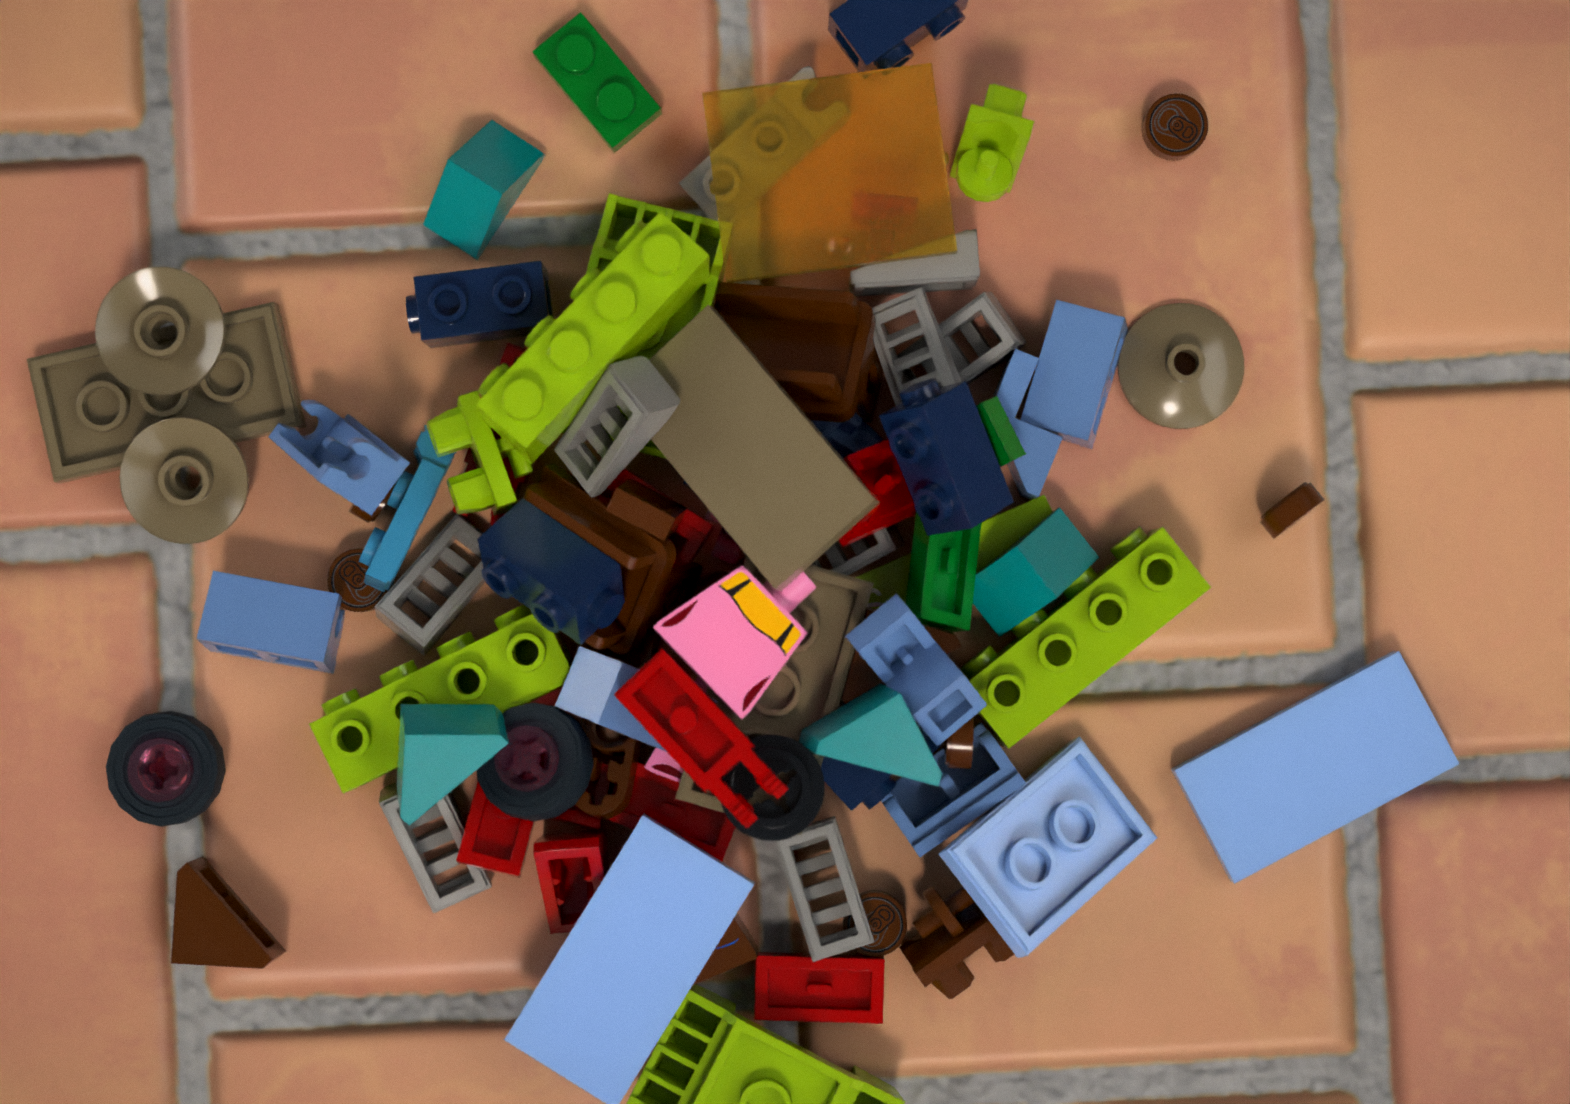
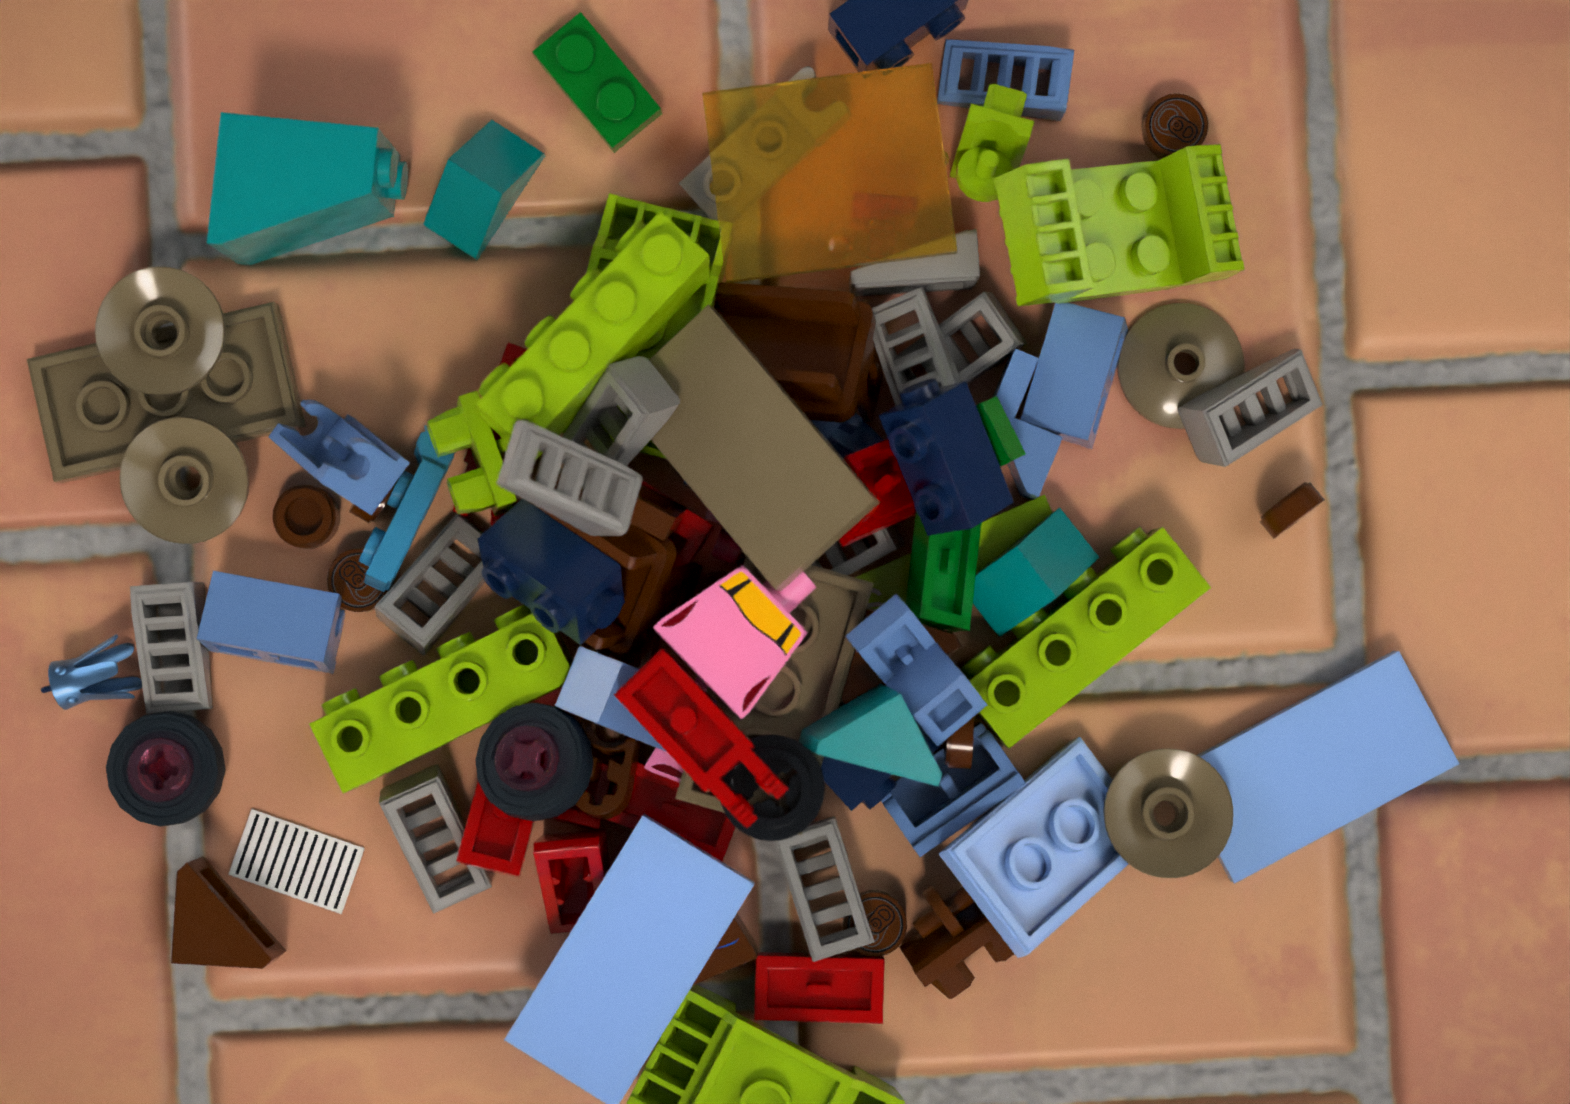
(88, 676): none -> flat silver piece
(146, 627): none -> light grey slope
(296, 861): none -> white sticker
(297, 184): none -> teal slope
(306, 516): none -> reddish brown tile
(441, 749): teal slope -> none
(479, 304): dark blue brick -> none
(607, 493): none -> light grey slope
(1007, 54): none -> medium blue slope
(1118, 226): none -> lime plate
(1200, 805): none -> dark tan dish
(1213, 422): none -> light grey slope

